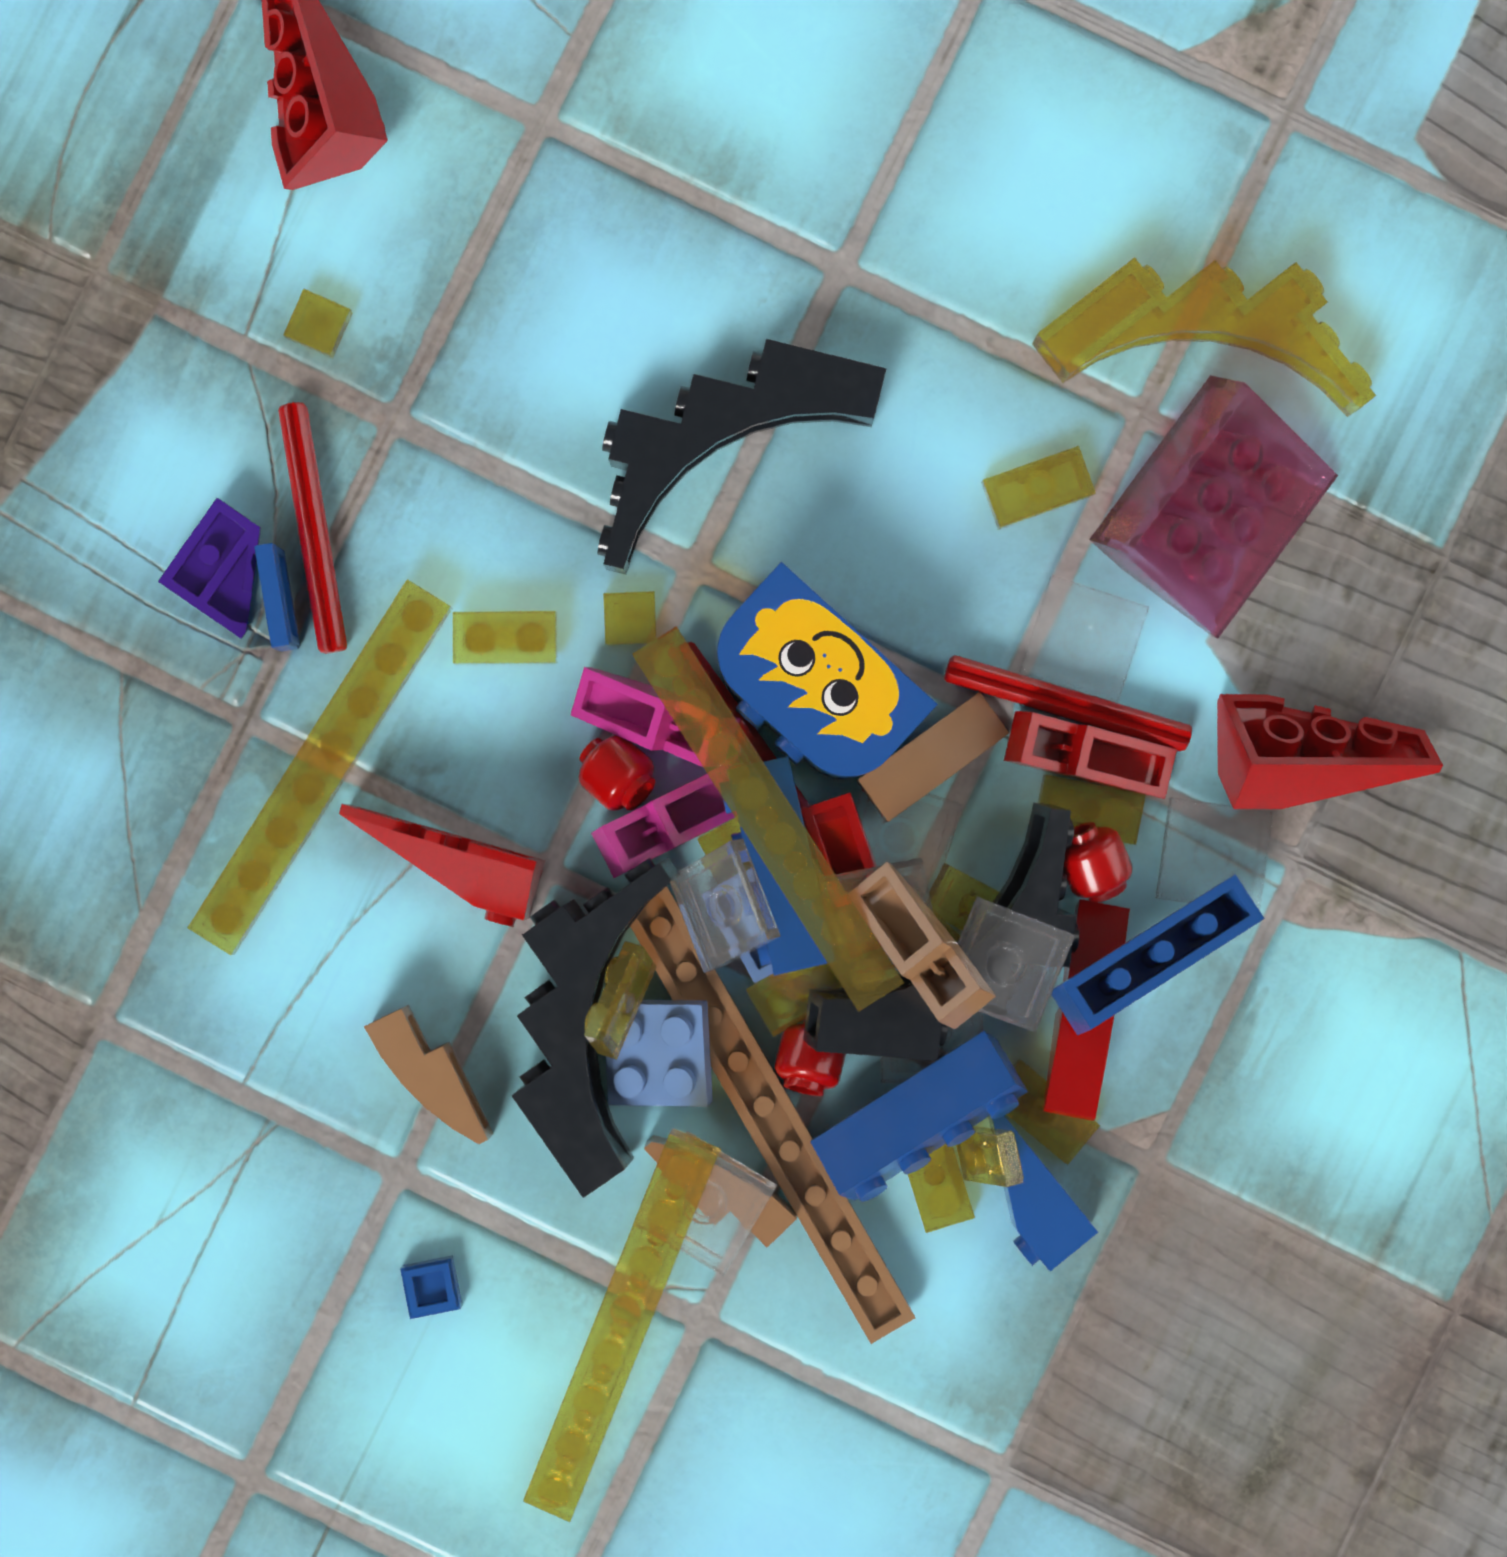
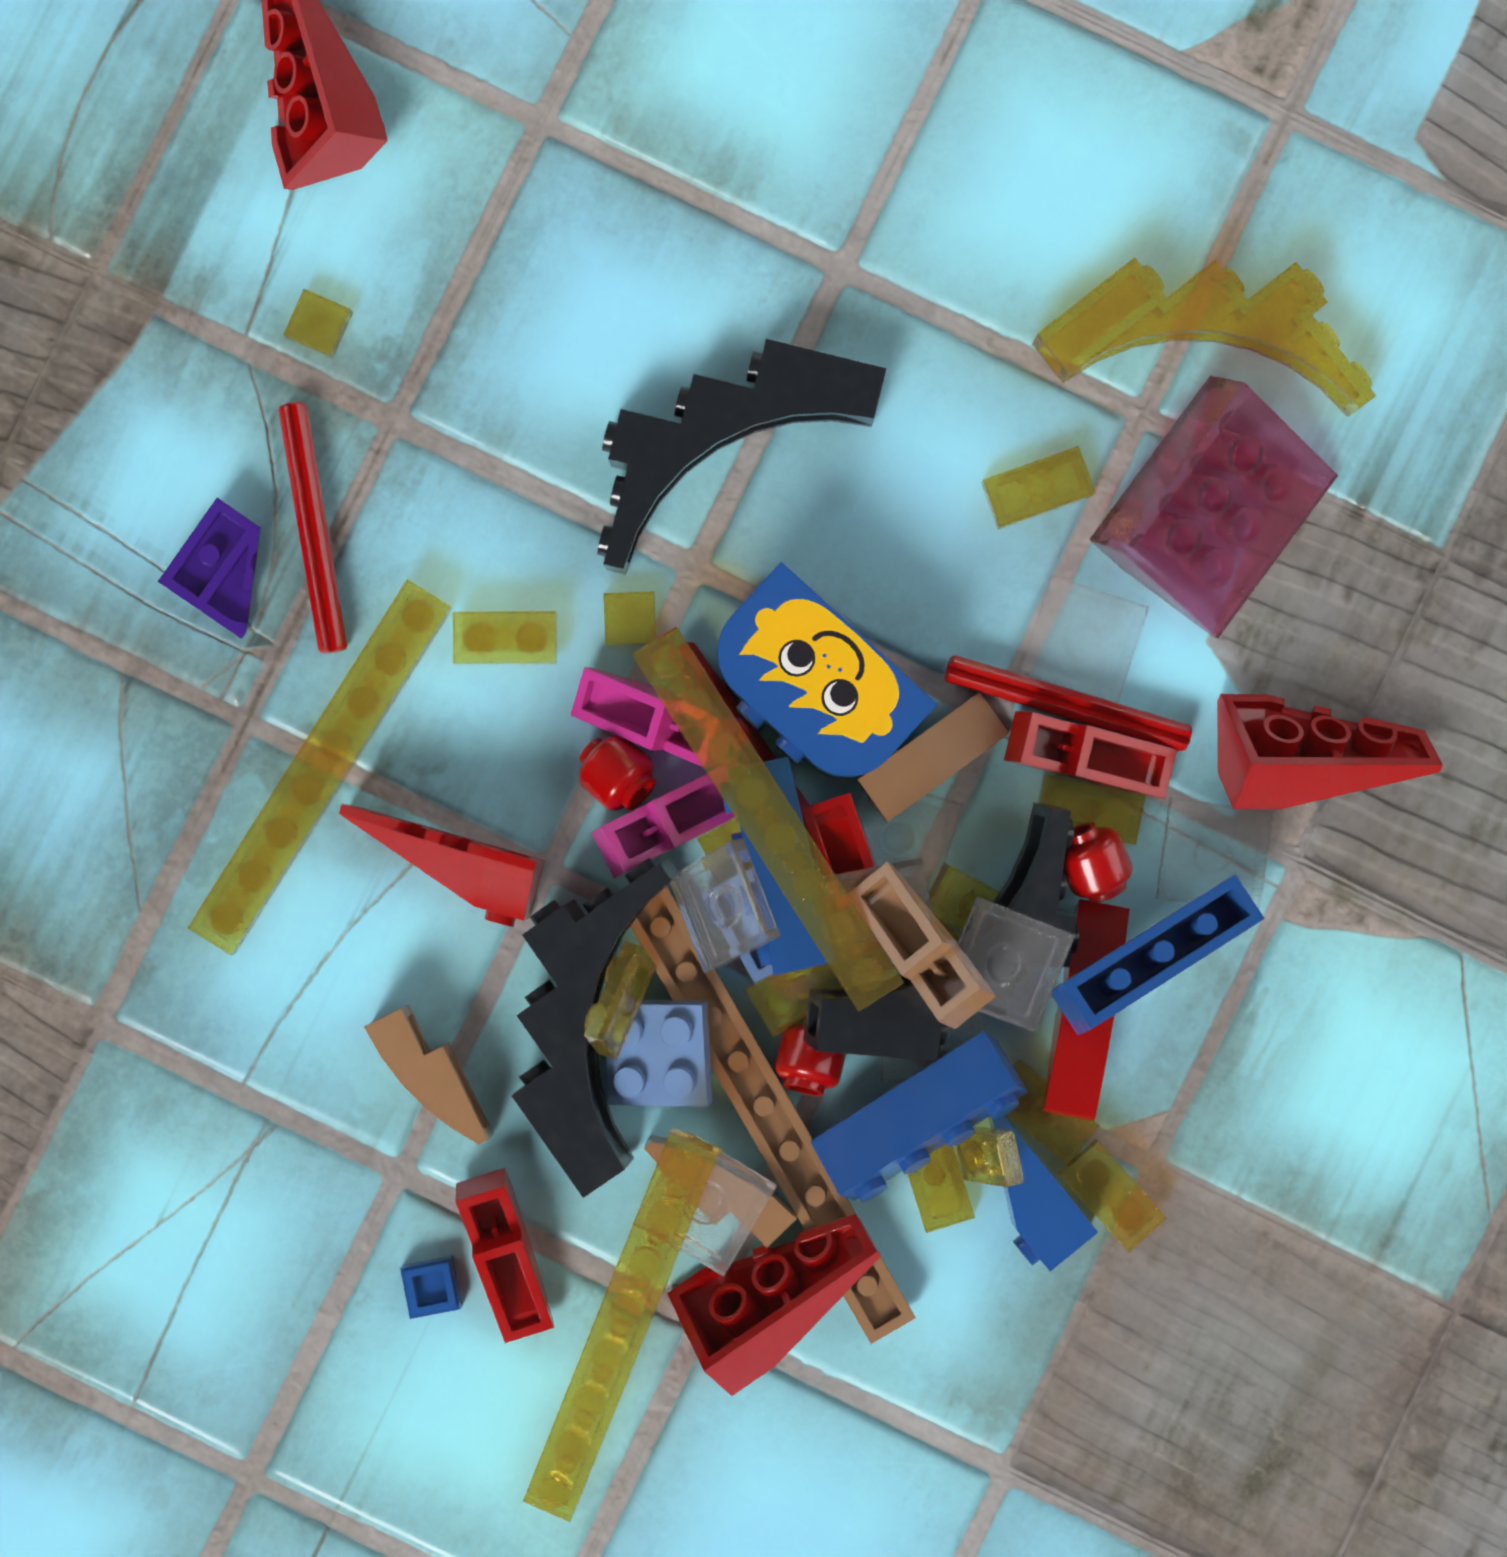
(277, 597): blue tile -> none
(504, 1255): none -> red slope
(770, 1299): none -> red wedge
(1112, 1195): none -> clear yellow plate

